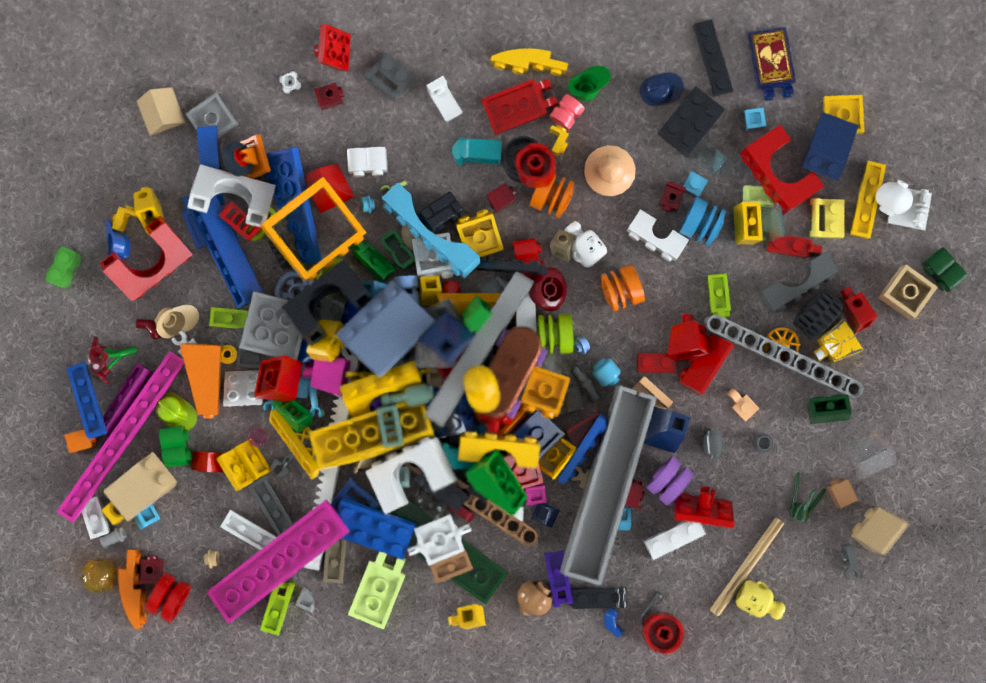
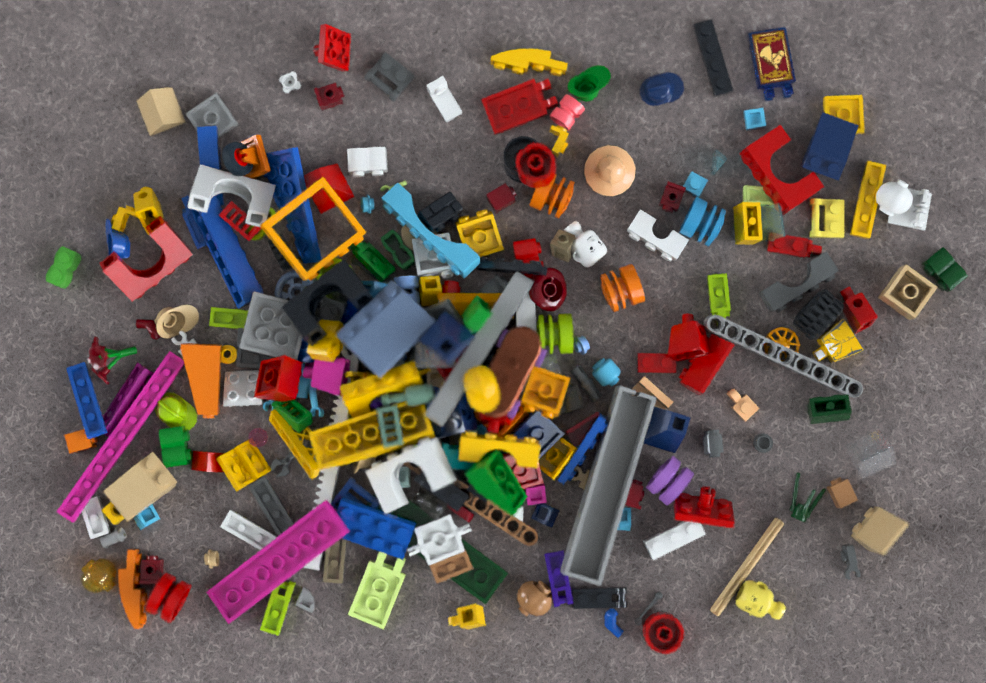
(477, 151): teal piece -> none
(691, 121): black piece -> none

